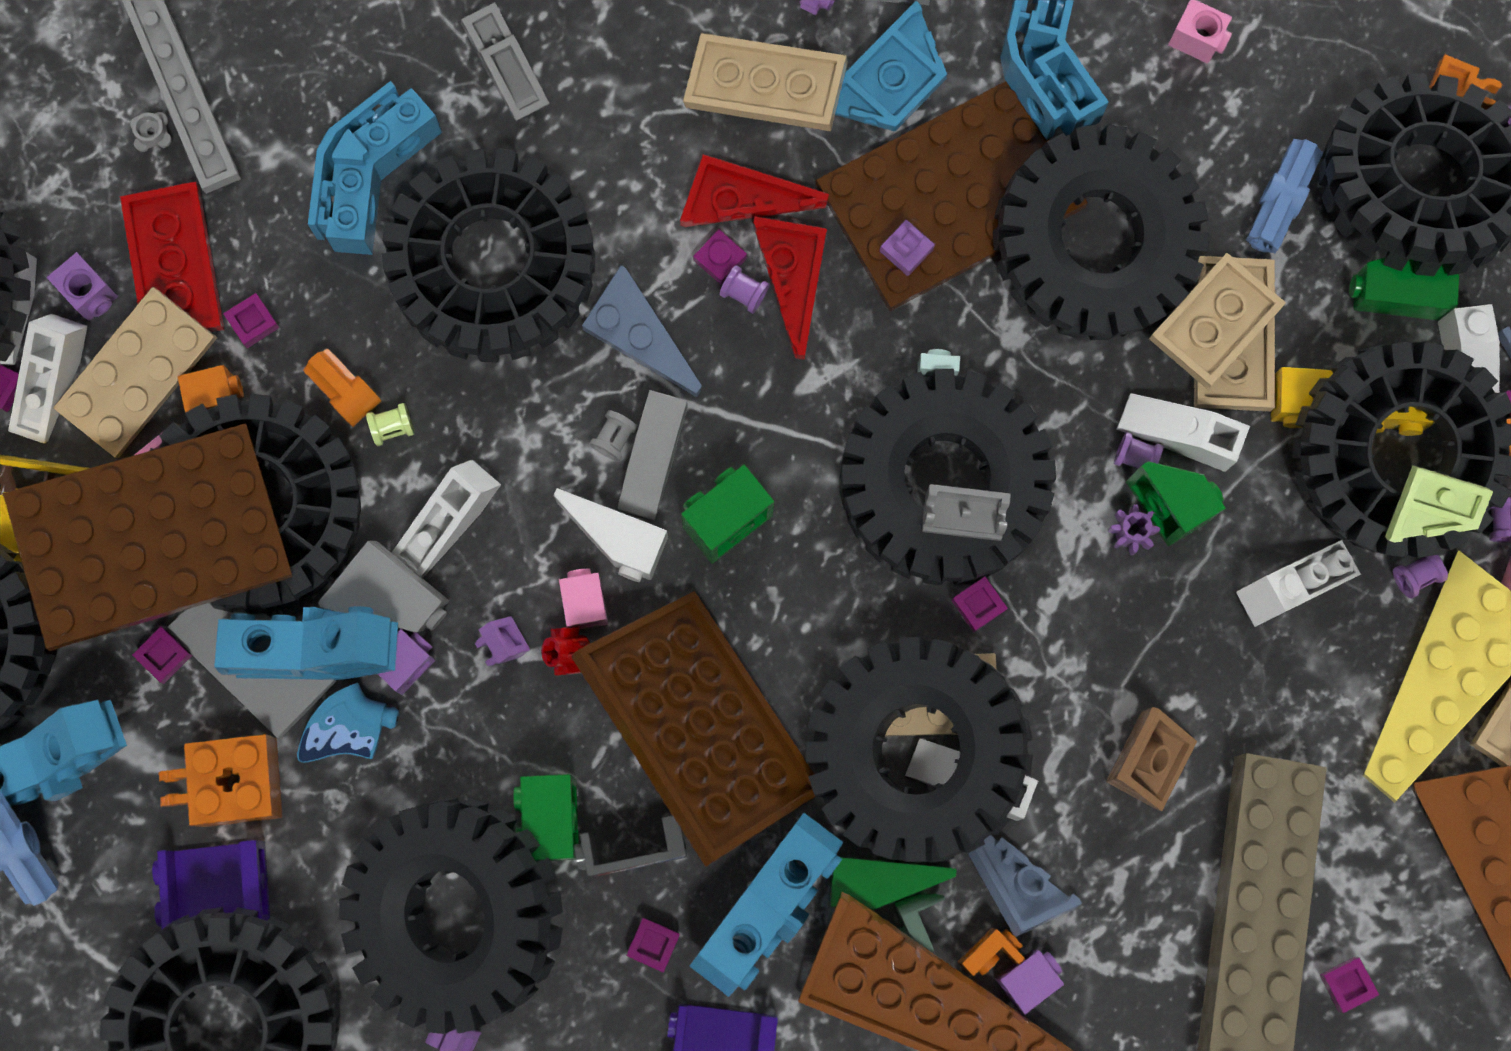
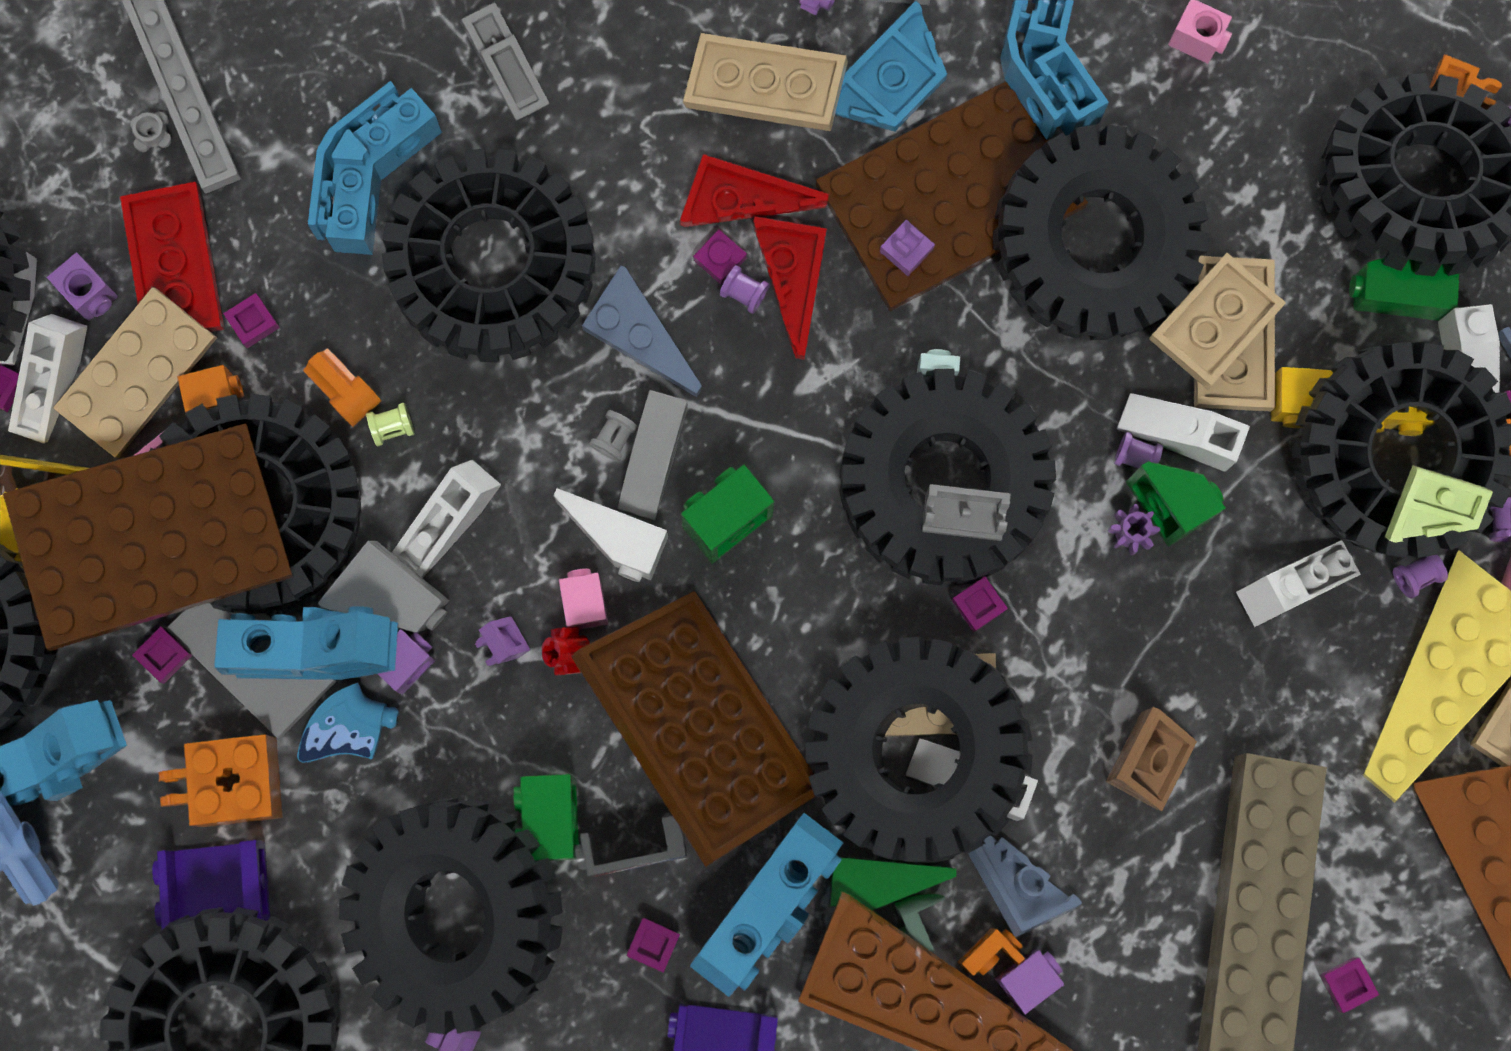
(1284, 196): medium blue piece -> none

